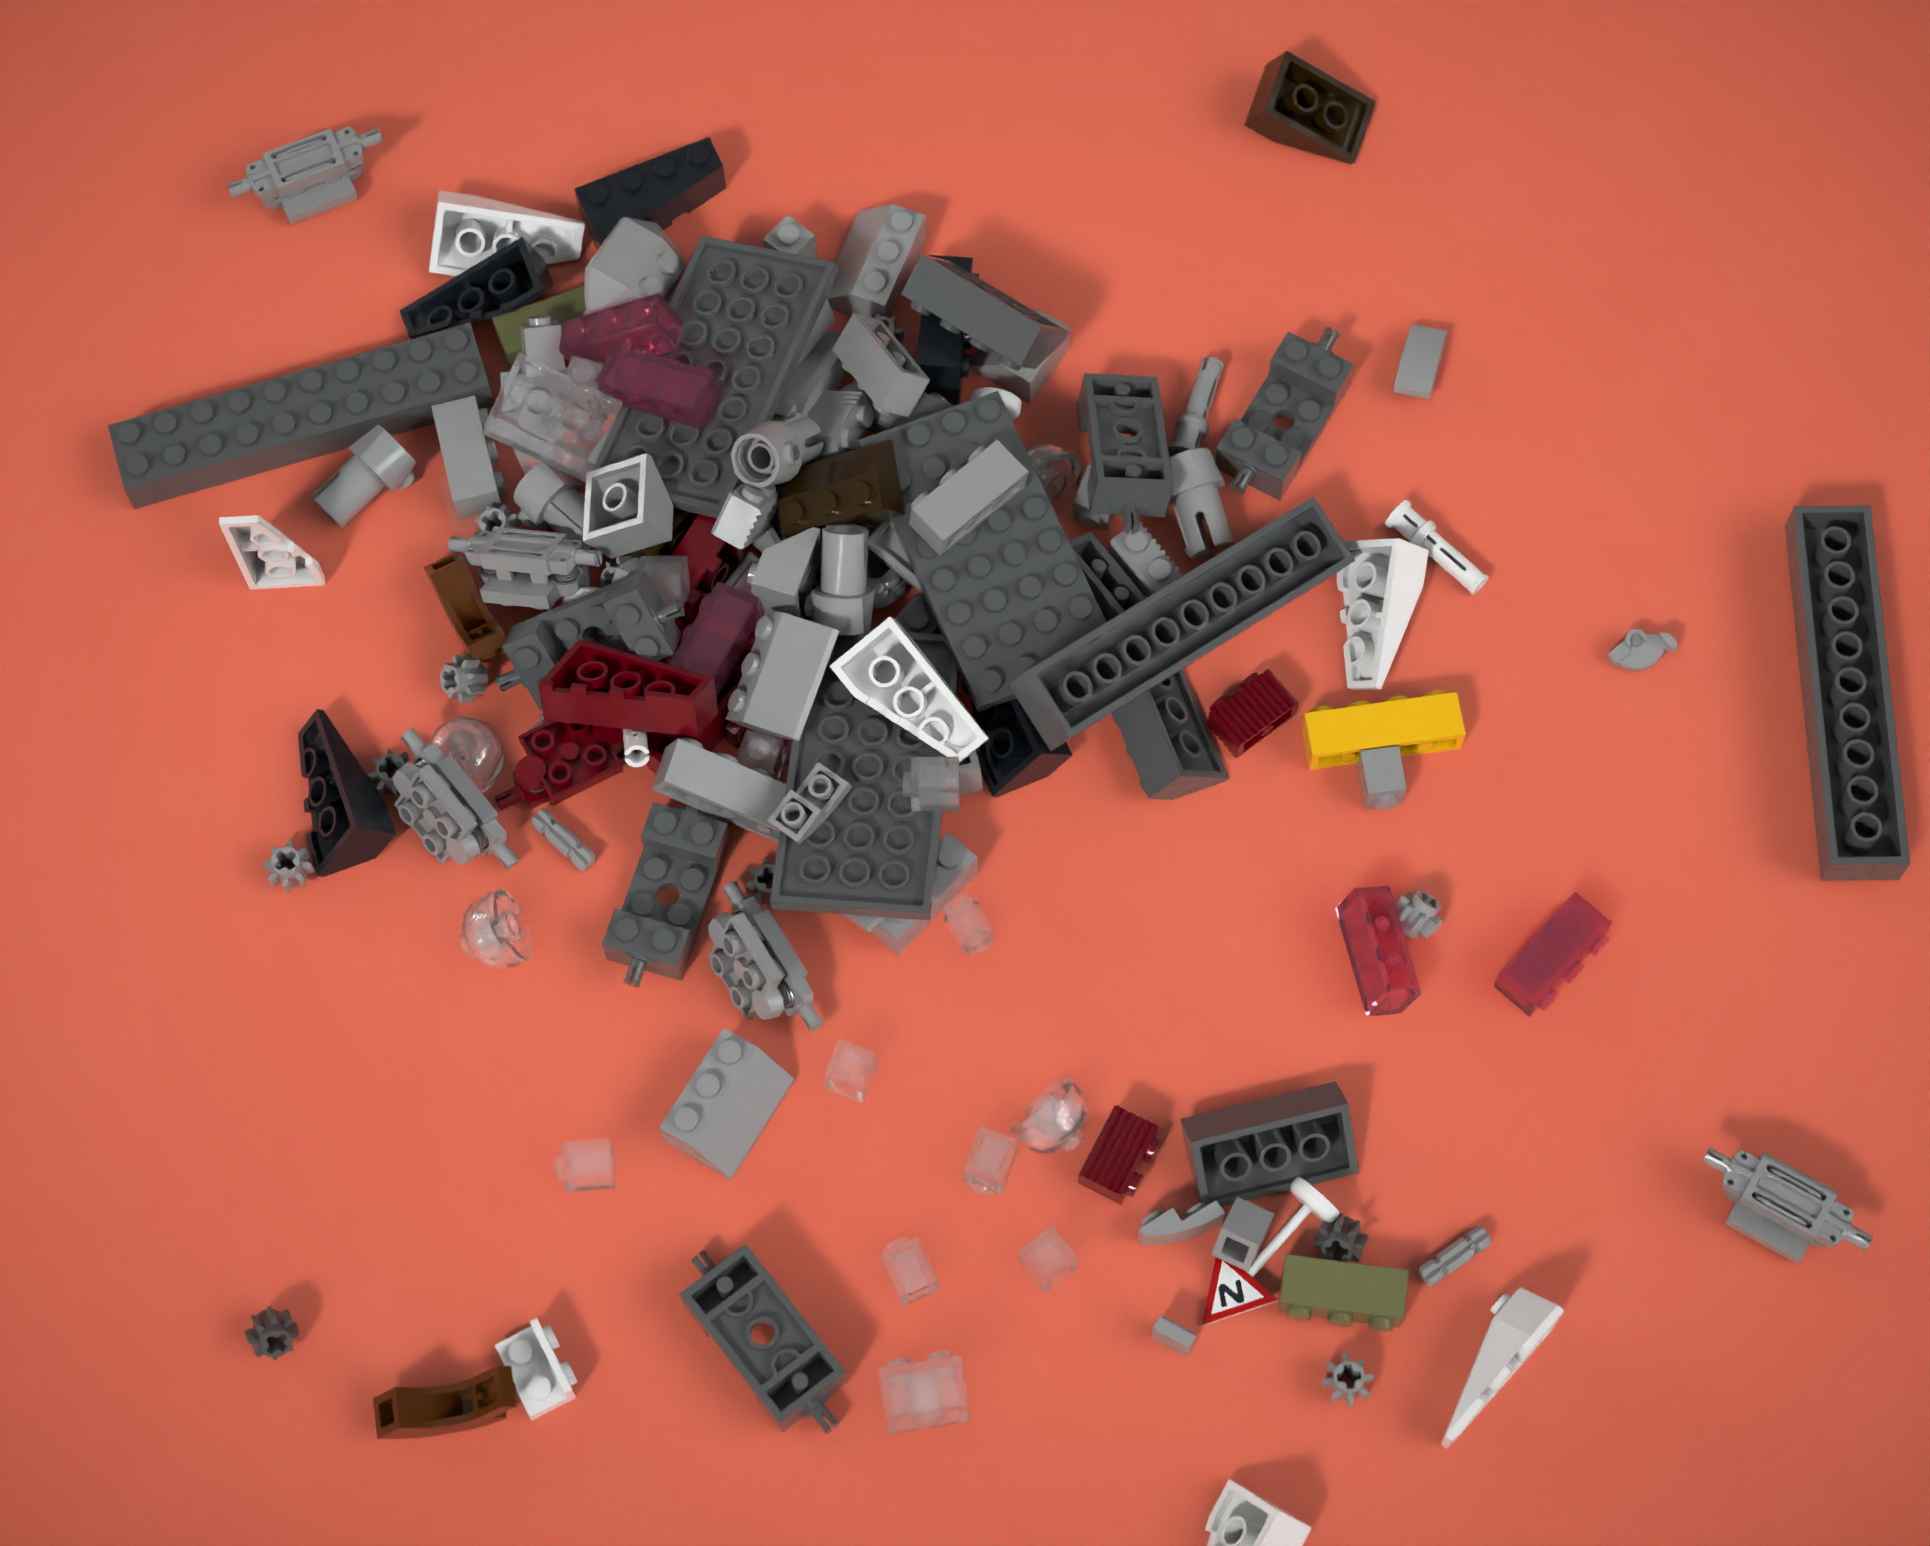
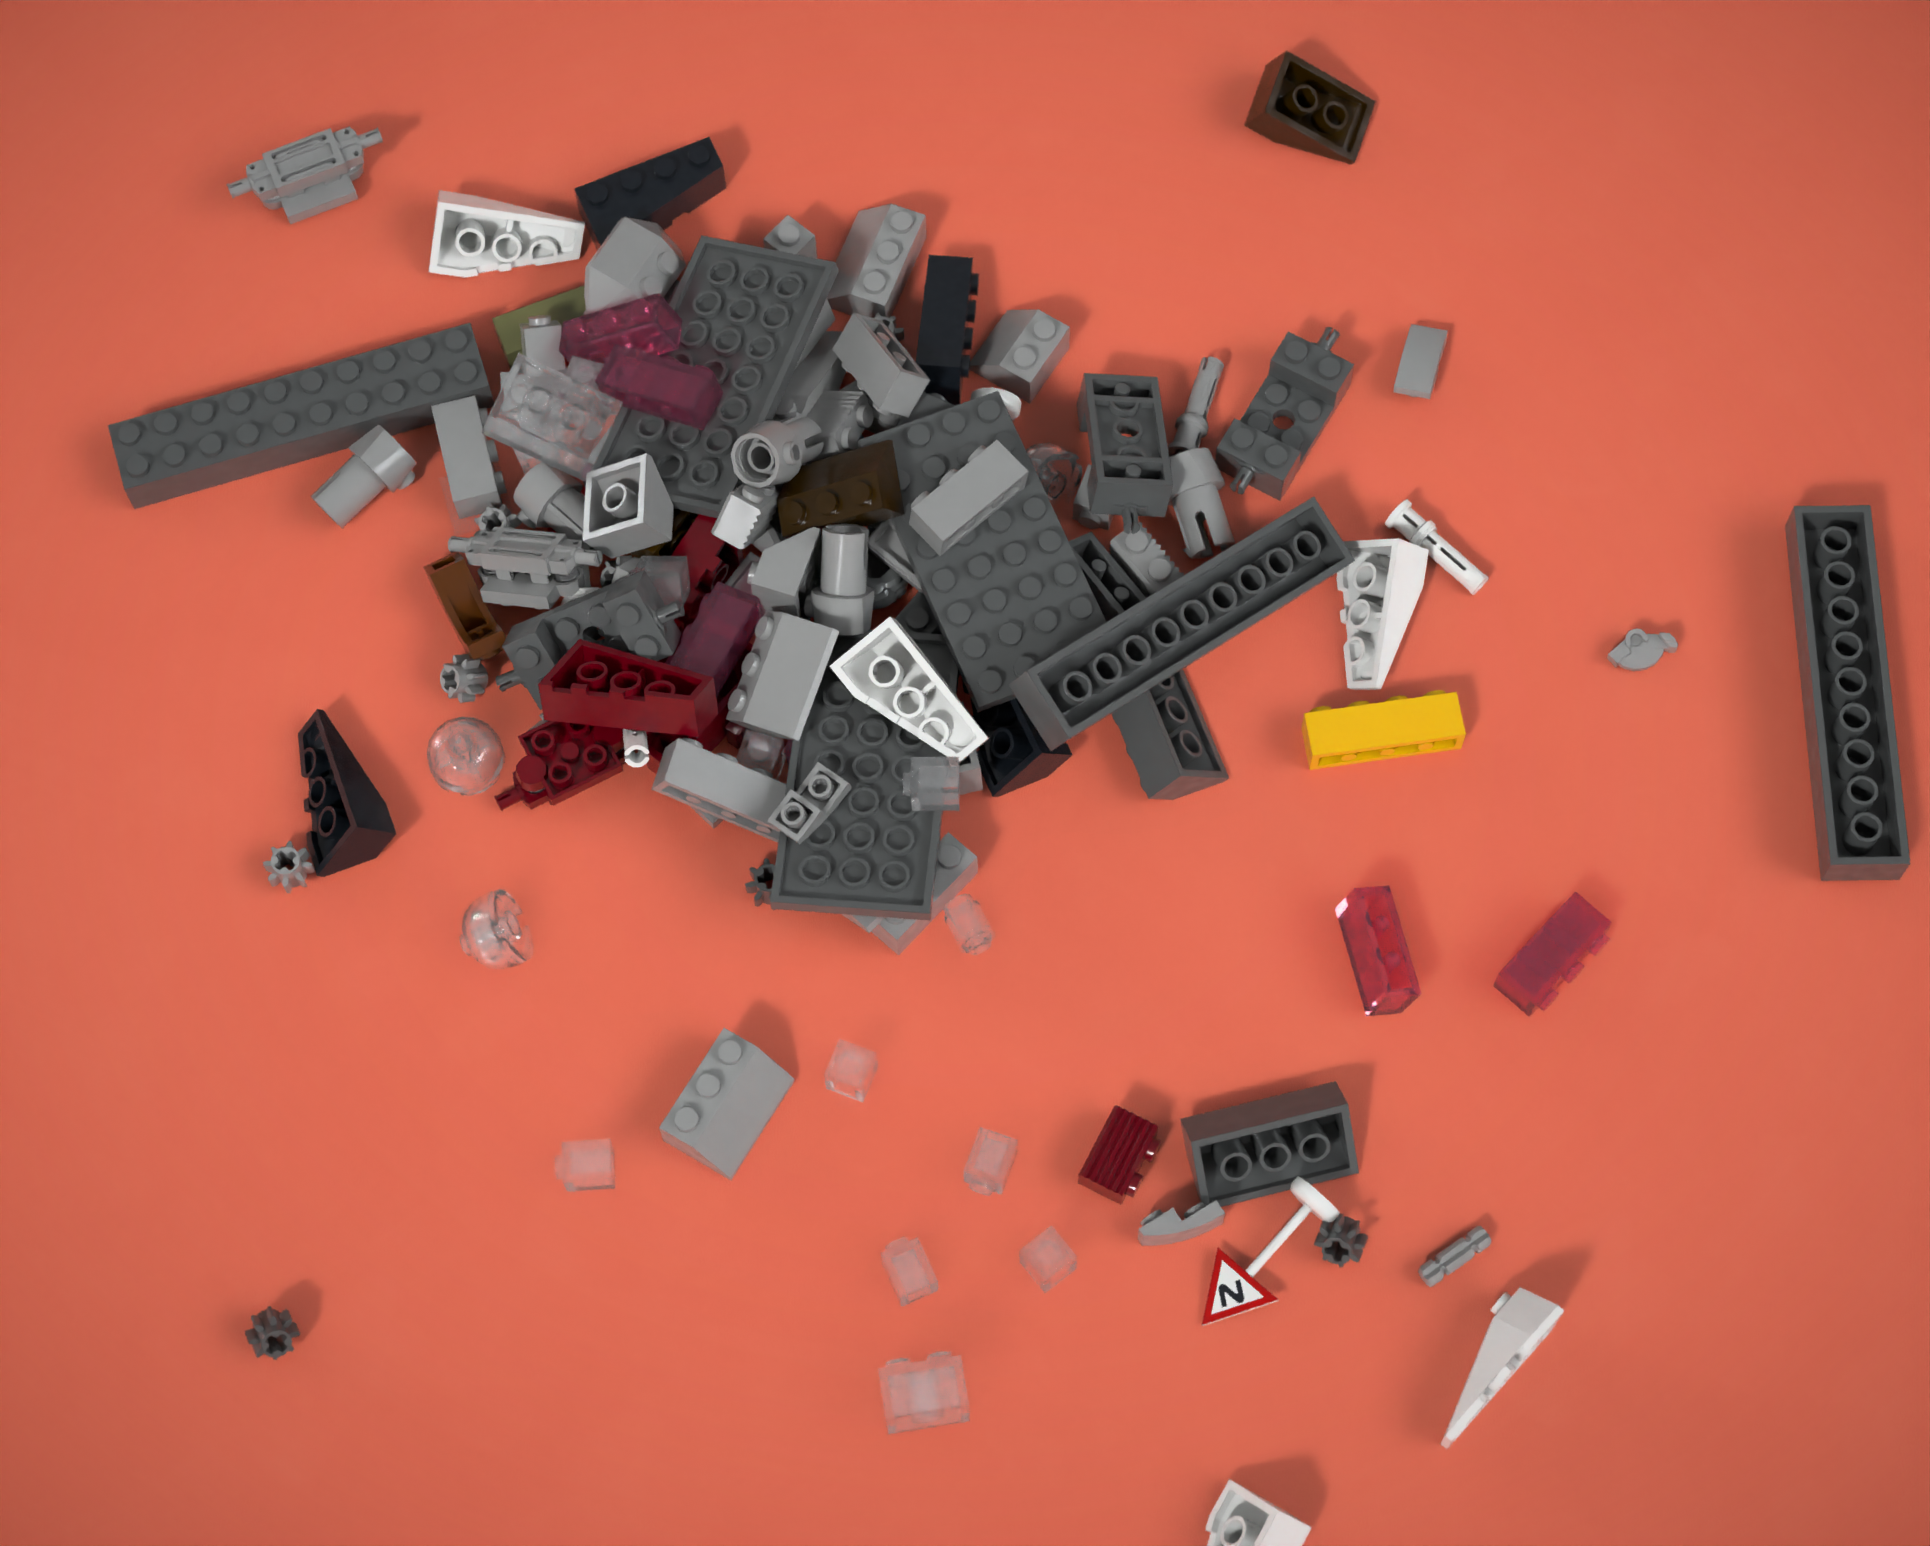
(269, 555): white wedge -> none
(384, 767): dark grey gear -> none
(445, 1408): reddish brown arch -> none
(447, 807): light grey piece -> none
(481, 292): black wedge -> none
(536, 1370): white bracket -> none
(563, 839): light grey axle -> none
(678, 853): dark grey brick -> none
(759, 963): light grey piece -> none
(790, 1373): dark grey brick -> none
(982, 312): dark grey slope -> none
(1053, 1119): clear cylinder -> none
(1173, 1335): light grey tile -> none
(1242, 1234): light grey brick -> none
(1251, 712): dark red brick -> none
(1343, 1292): olive brick -> none
(1354, 1372): light grey gear -> none
(1381, 777): light grey brick -> none
(1418, 914): light grey gear -> none
(1783, 1205): light grey piece -> none

